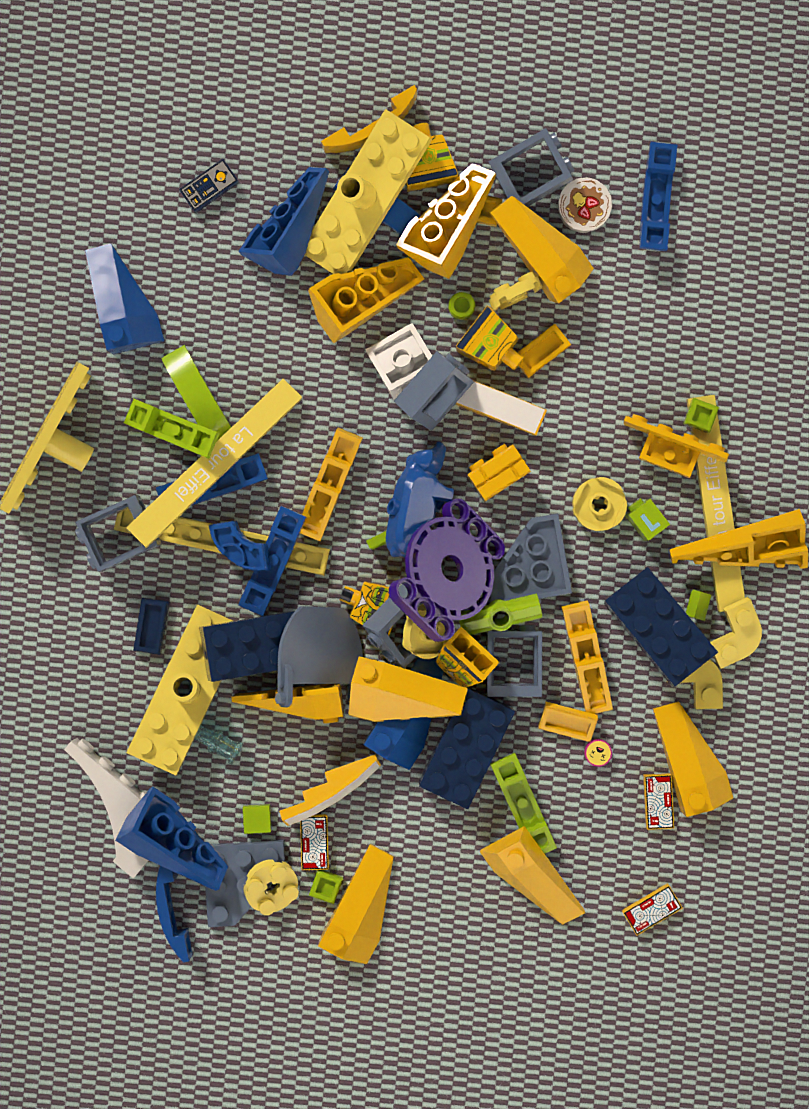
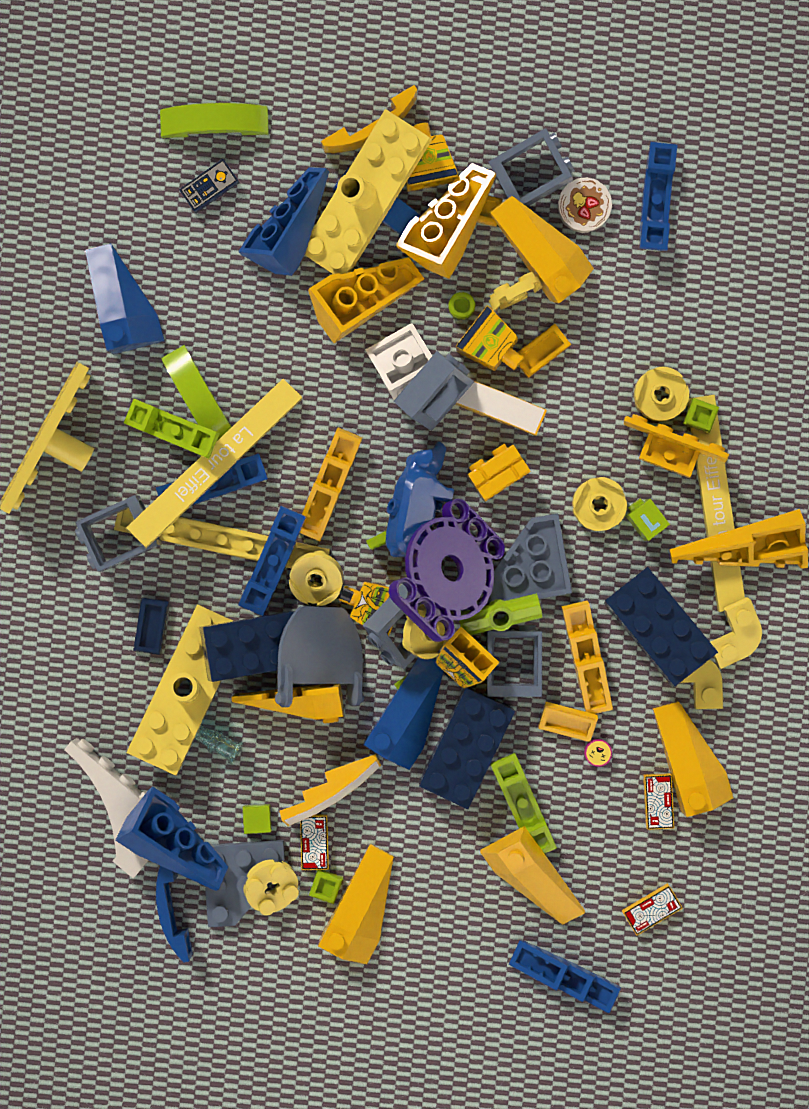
(214, 118): none -> lime slope
(238, 548): blue tile -> none
(319, 564): none -> light yellow plate
(391, 693): yellow wedge -> none
(565, 976): none -> blue slope
(674, 386): none -> light yellow plate
(698, 605): lime tile -> none

